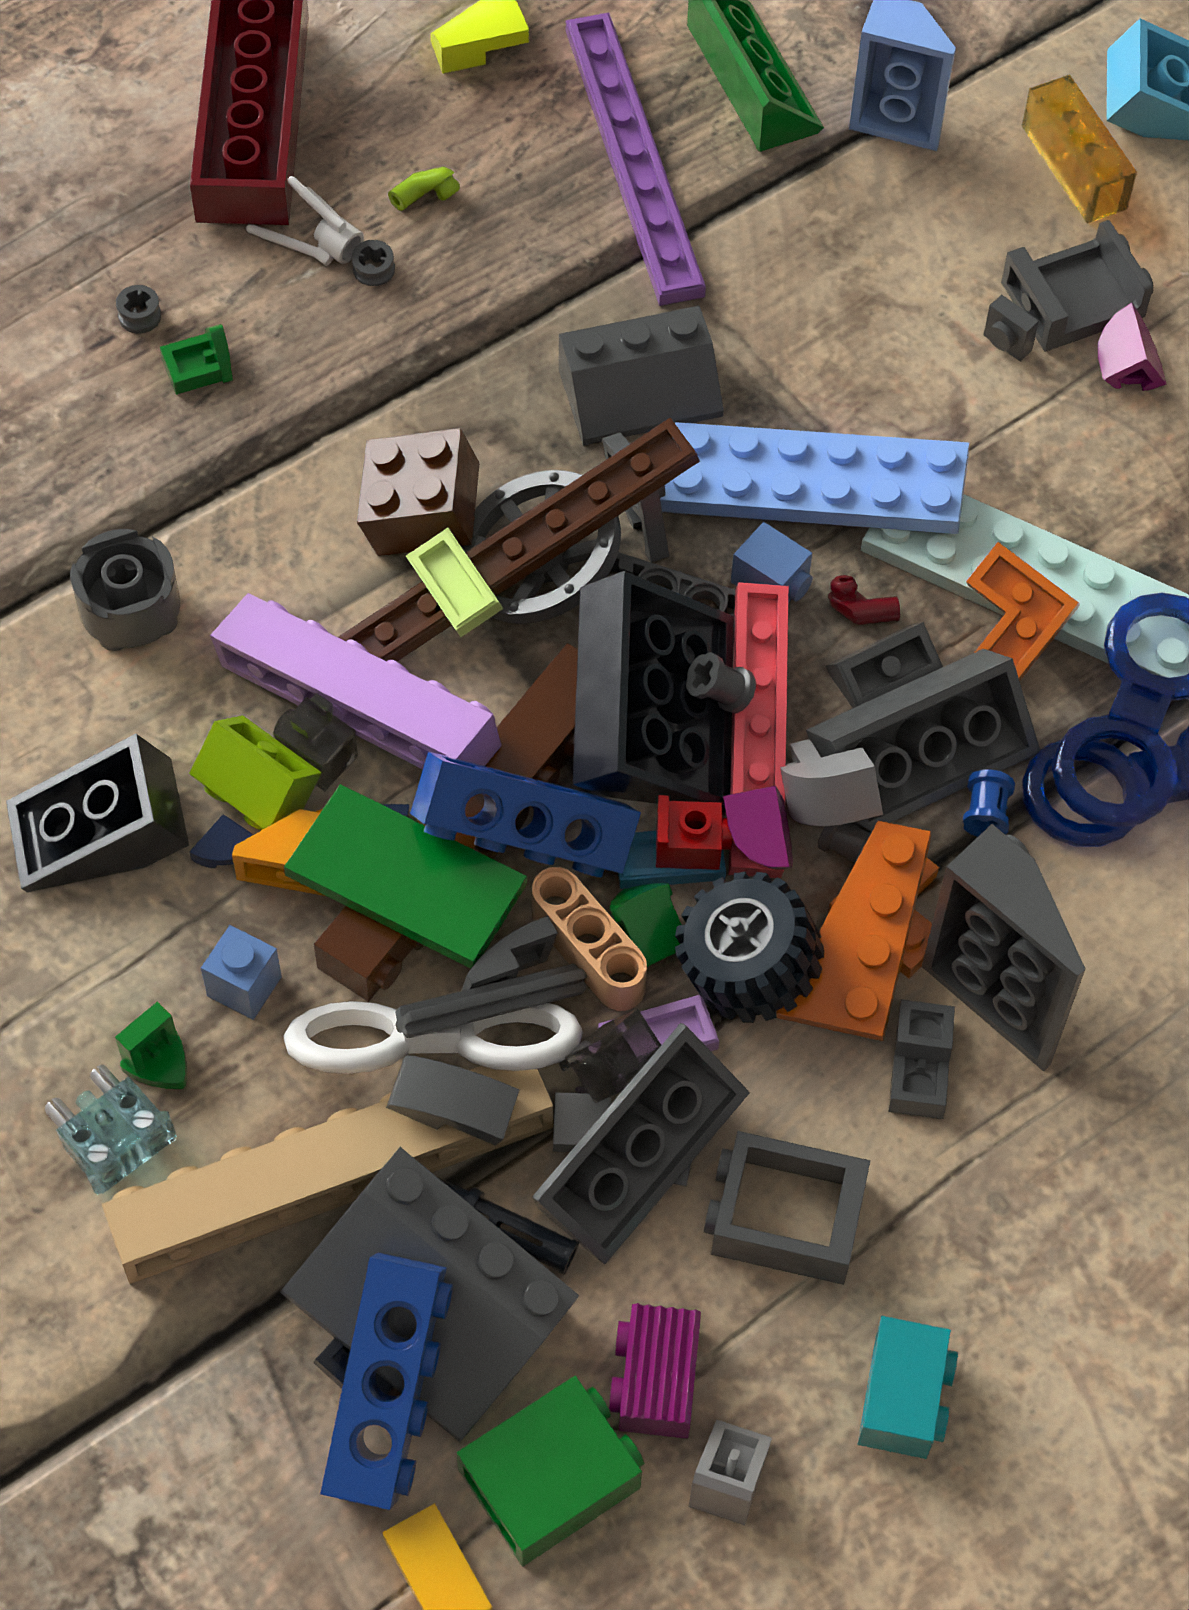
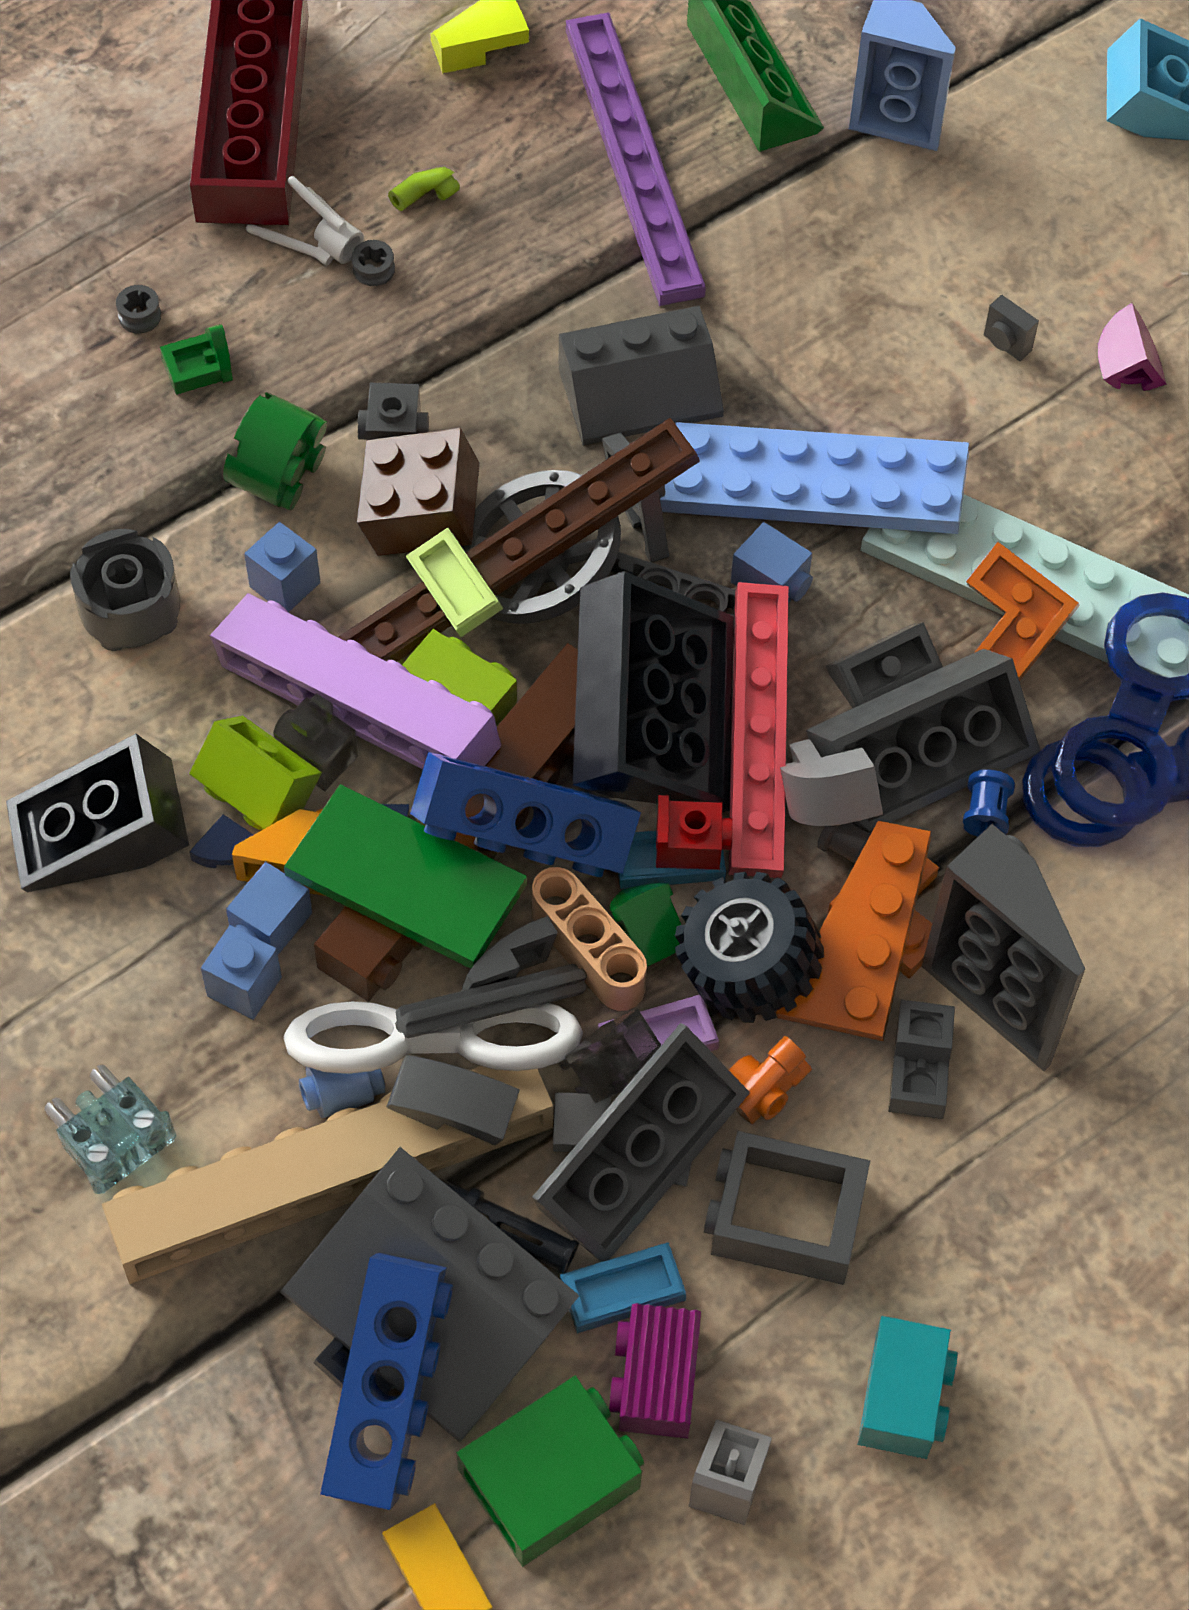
(153, 1050): green tile -> none
(270, 907): none -> medium blue brick
(275, 450): none -> green brick
(282, 567): none -> medium blue brick
(339, 1091): none -> medium blue brick
(392, 412): none -> dark grey brick
(464, 673): none -> lime brick
(616, 1284): none -> dark azure tile
(713, 679): dark grey bush -> none
(760, 826): magenta brick -> none
(770, 1079): none -> orange plate
(859, 609): dark red arm -> none
(1077, 287): dark grey panel -> none
(1078, 149): clear yellow brick -> none

